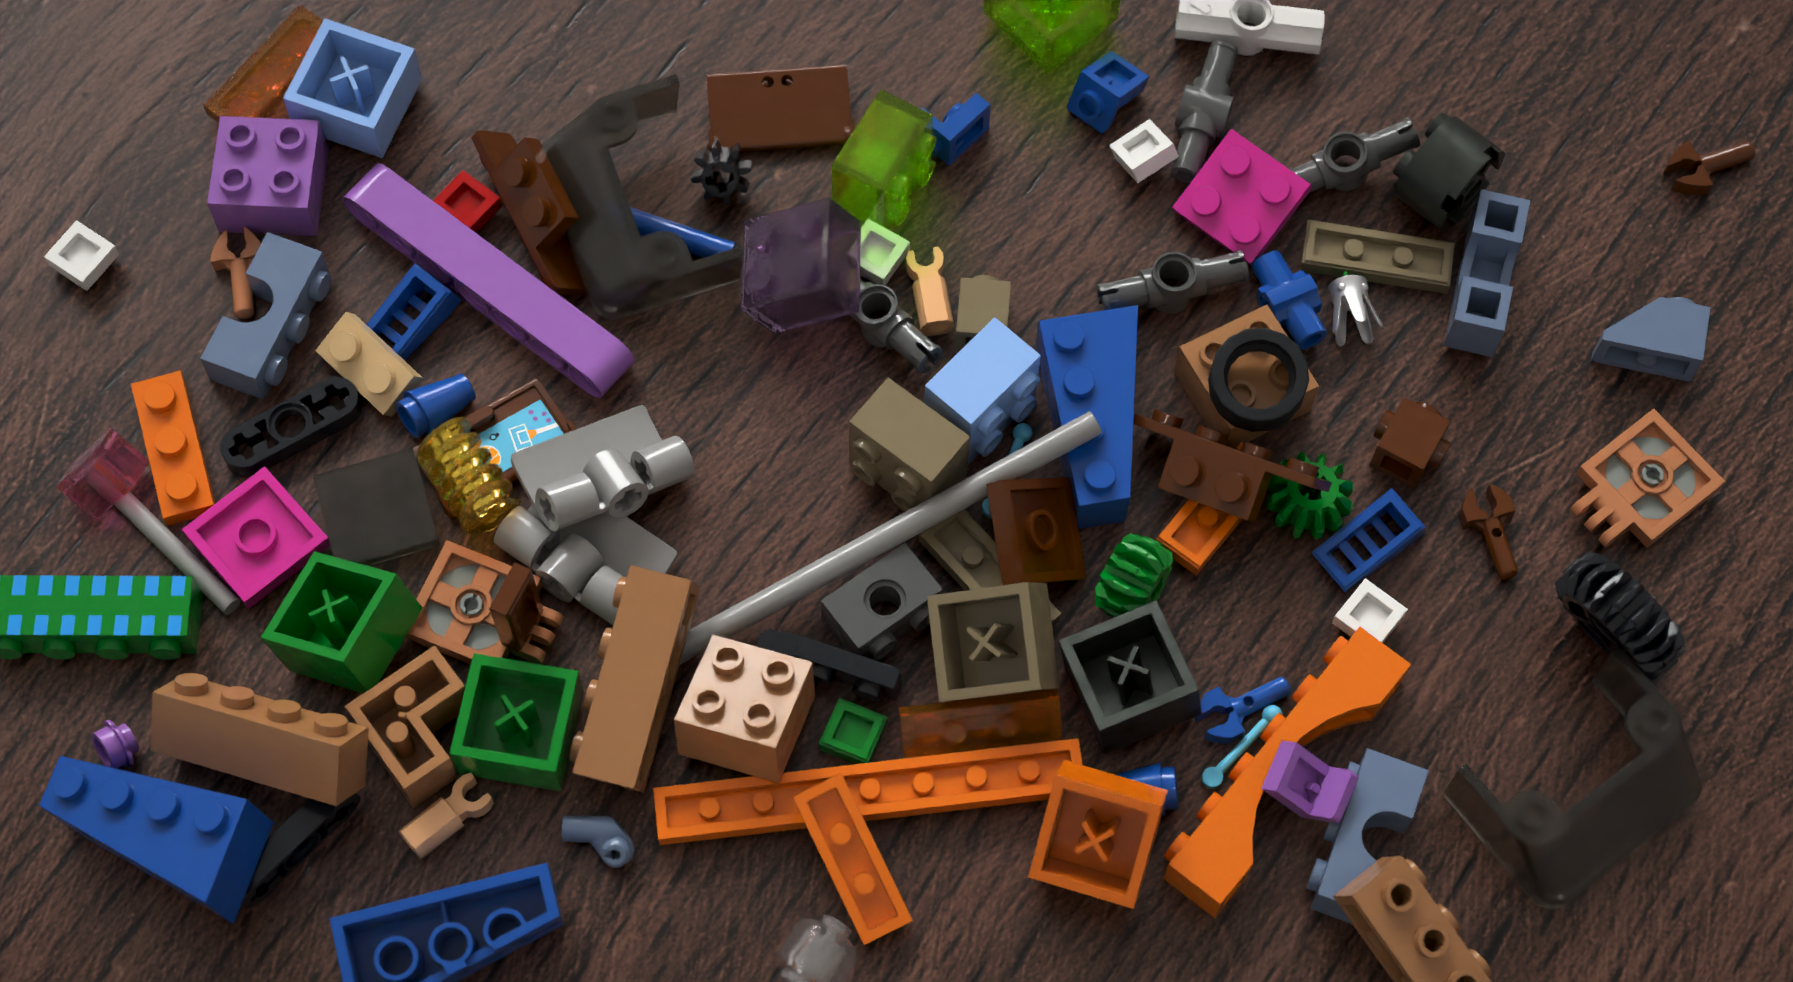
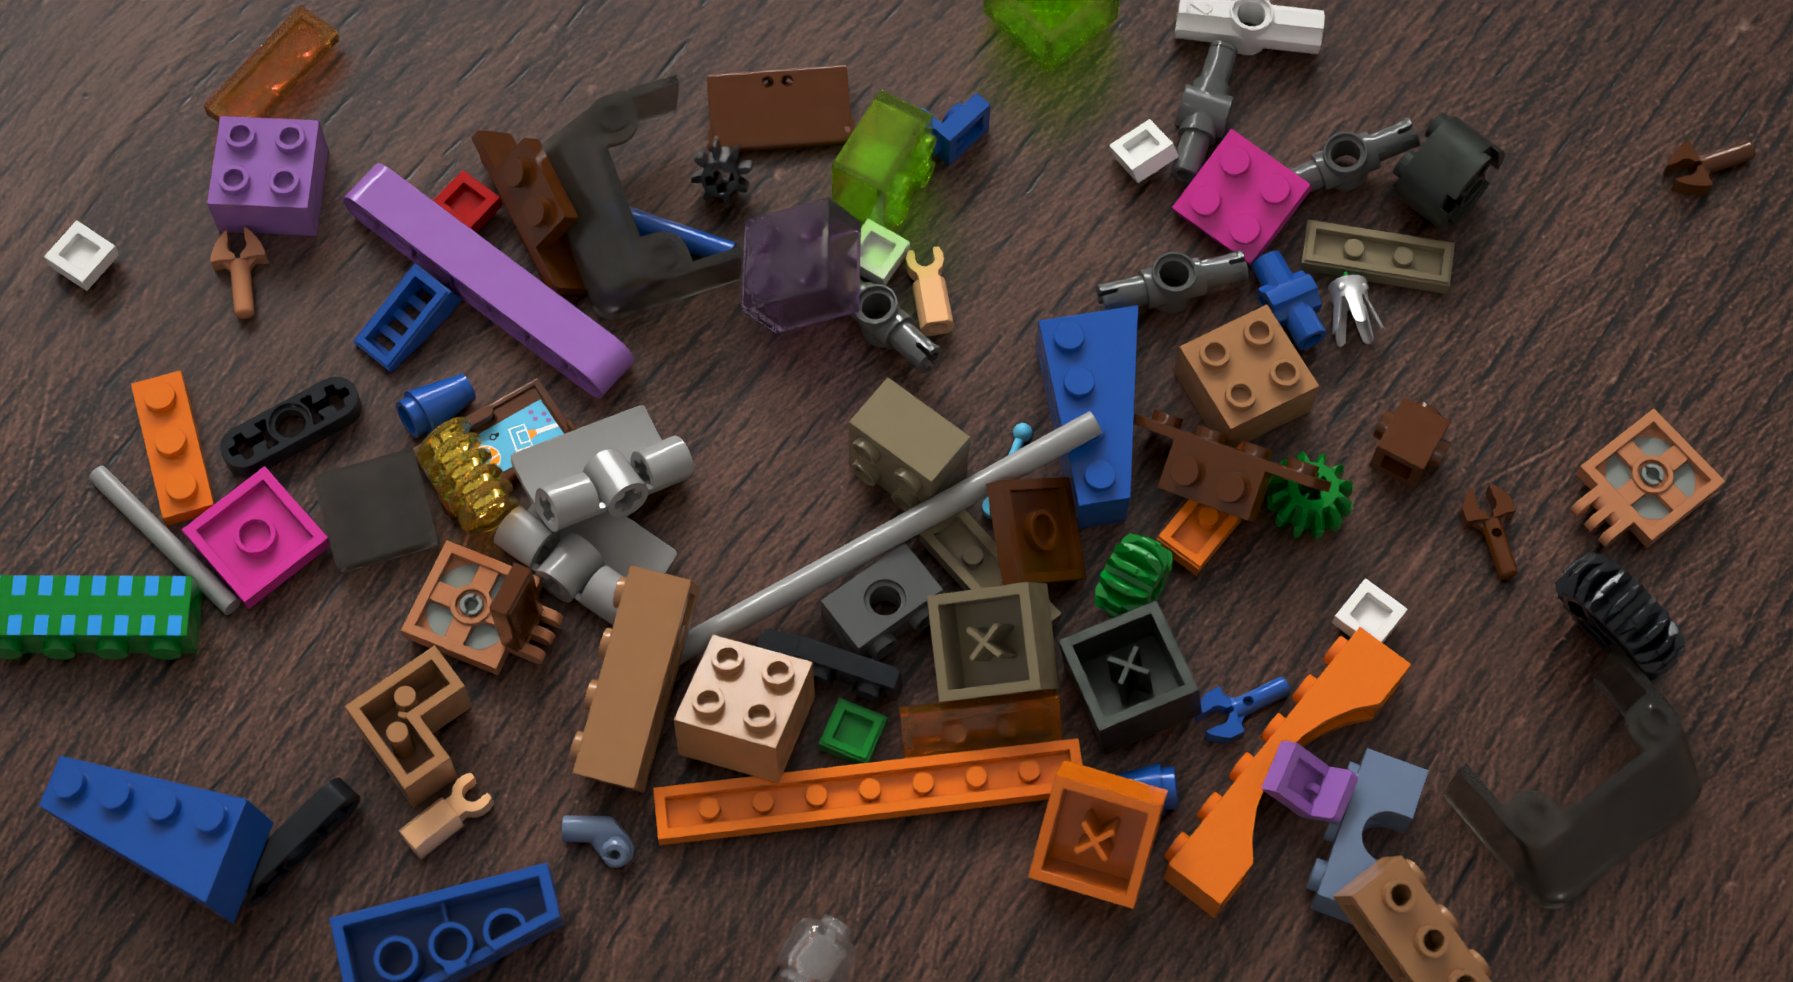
(103, 474): clear pink panel -> none
(115, 745): medium lavender plate -> none
(255, 353): sand blue arch -> none
(259, 738): medium nougat brick -> none
(342, 622): green brick -> none
(354, 86): light blue brick -> none
(368, 363): tan plate -> none
(517, 722): green brick -> none
(852, 858): orange plate -> none
(979, 302): dark tan brick -> none
(986, 386): light blue brick -> none
(1105, 89): blue bracket -> none
(1213, 776): medium azure hinge -> none
(1271, 343): black tyre -> none
(1399, 512): blue slope -> none
(1485, 273): sand blue arch -> none
(1658, 339): sand blue slope -> none

